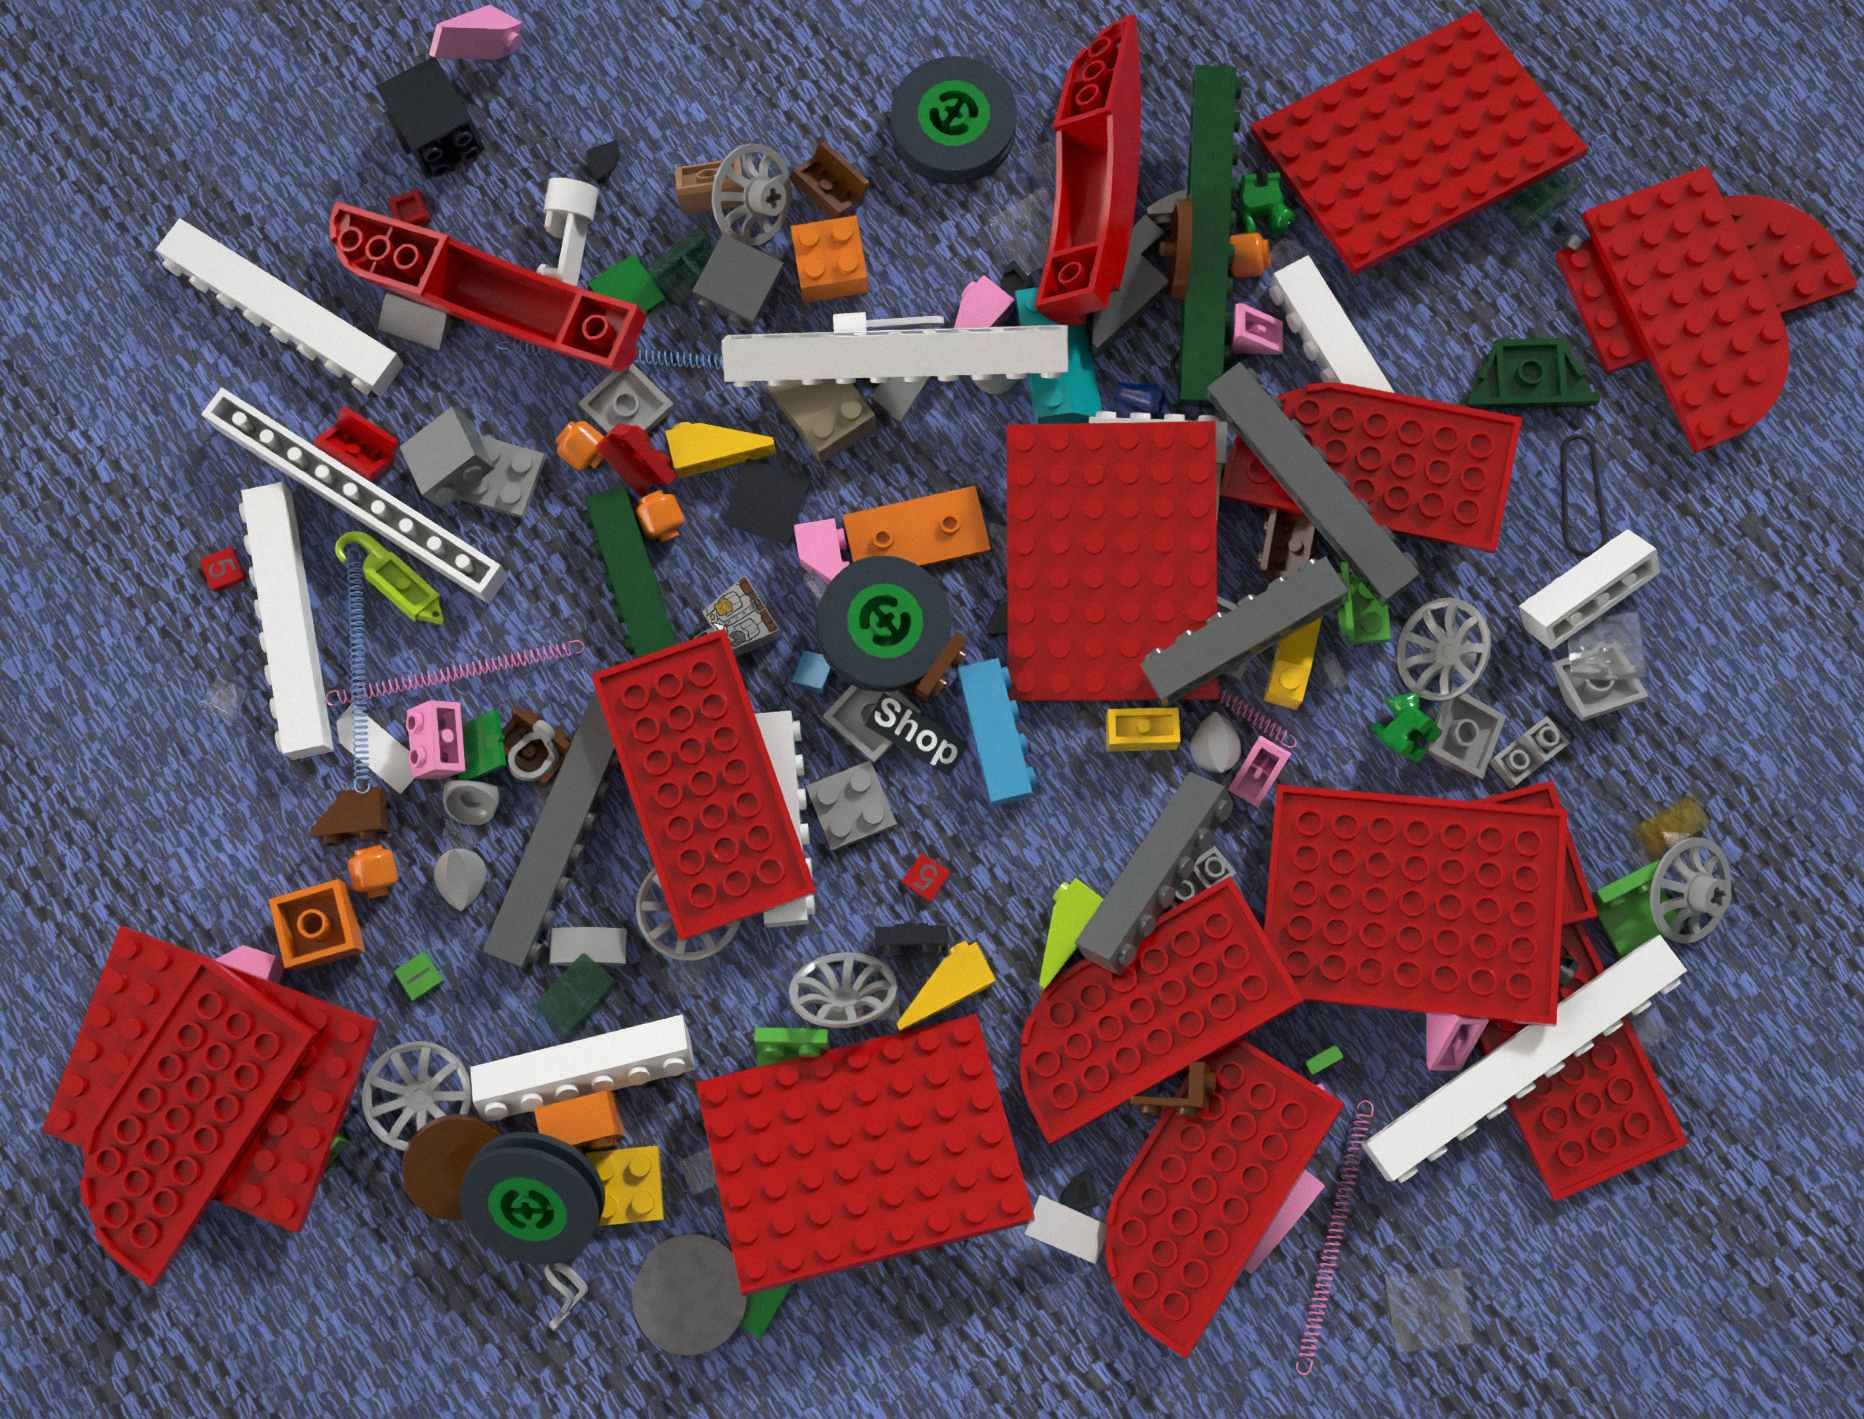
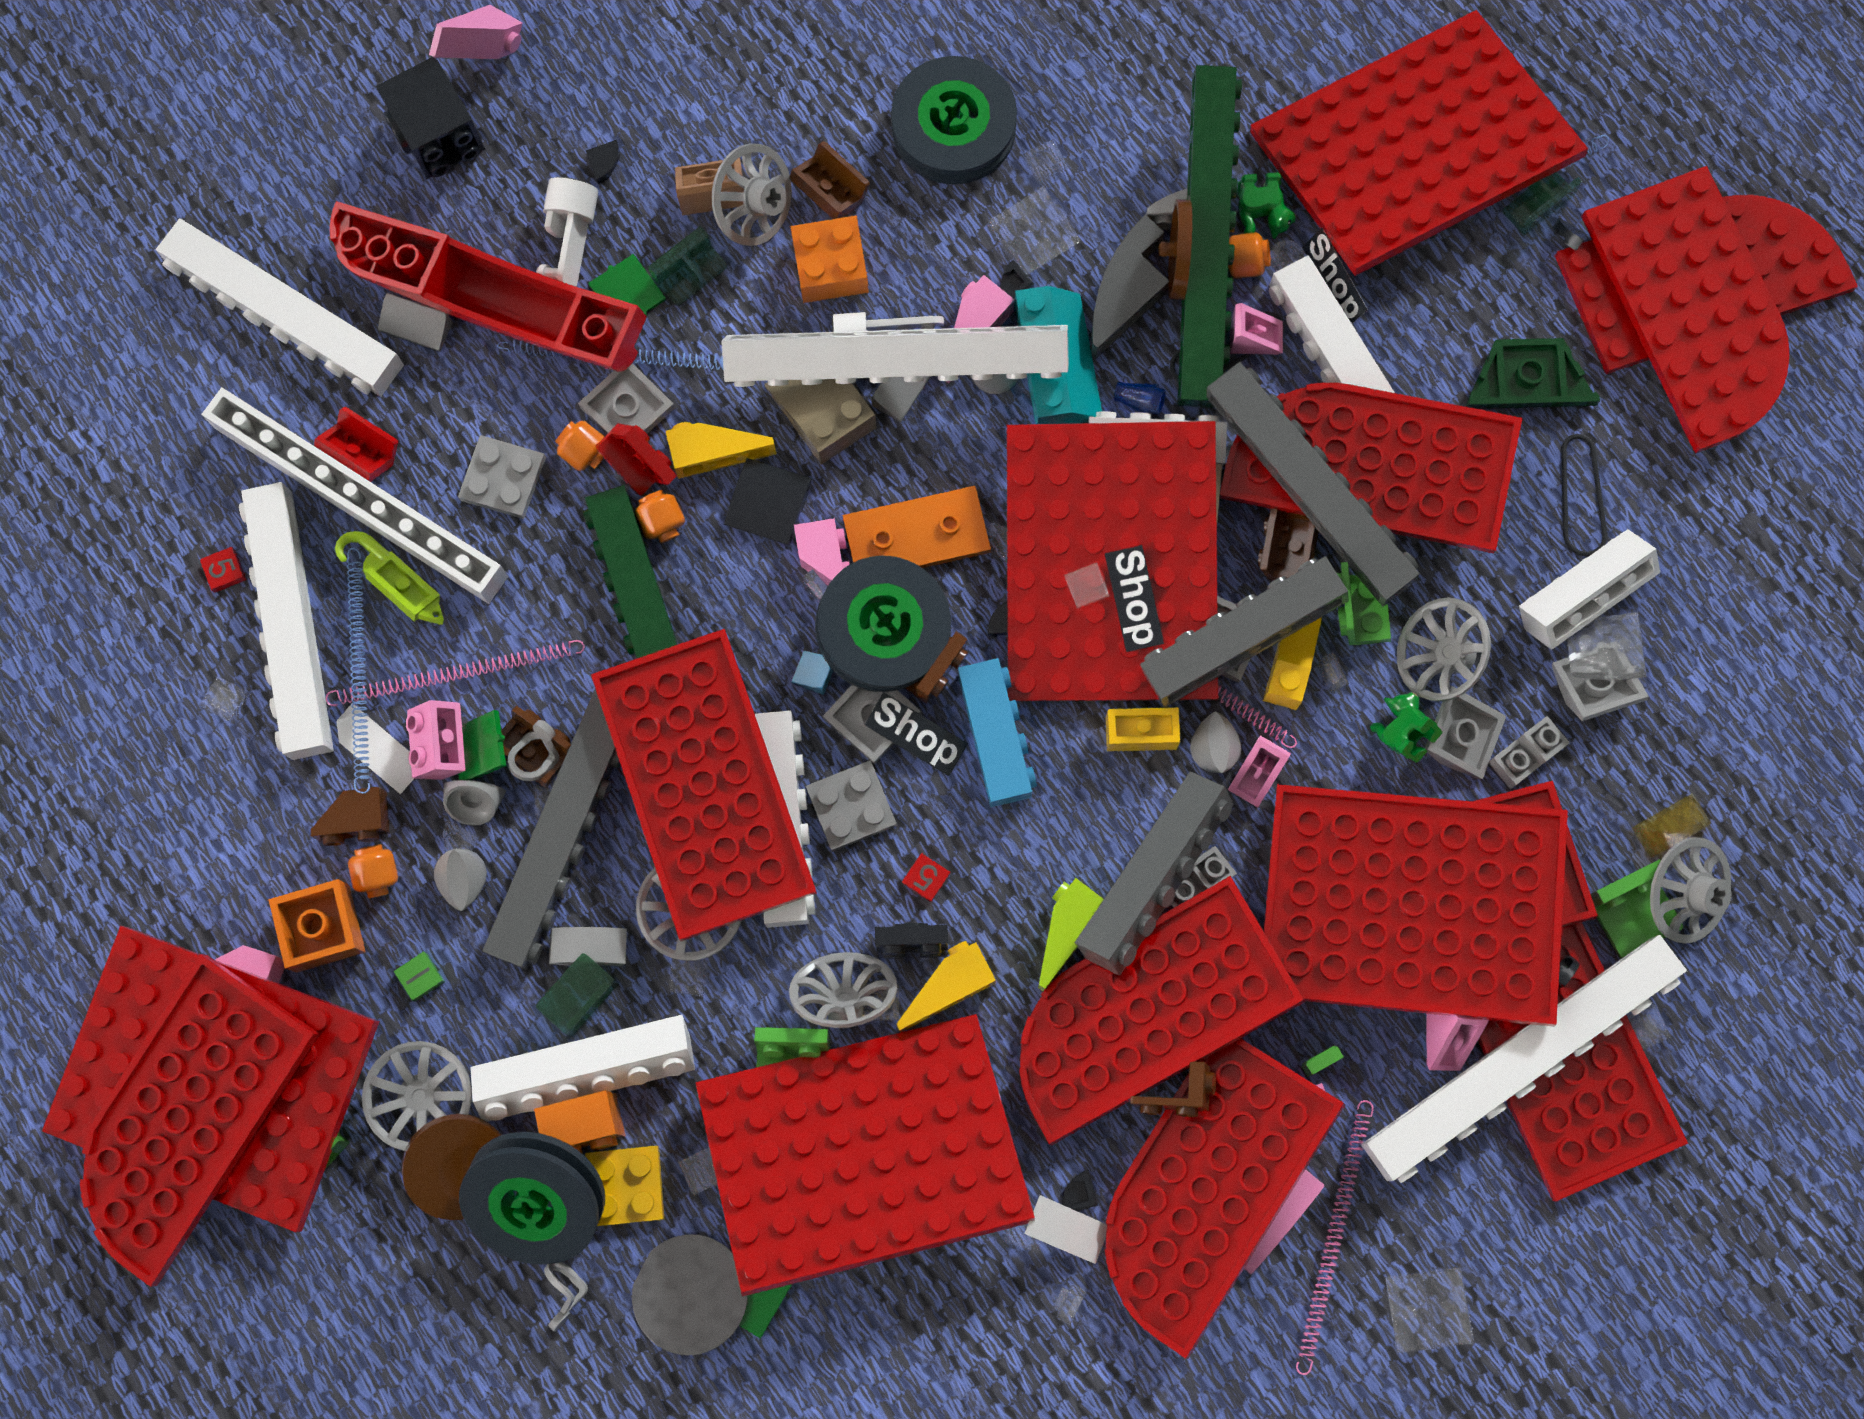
(410, 208): red tile -> none
(446, 457): brick -> none
(737, 283): dark grey brick -> none
(742, 617): torso -> none
(1068, 1302): none -> clear plate
(1086, 585): none -> clear tile
(1094, 176): red slope -> none
(1134, 598): none -> black sticker
(1335, 275): none -> black sticker

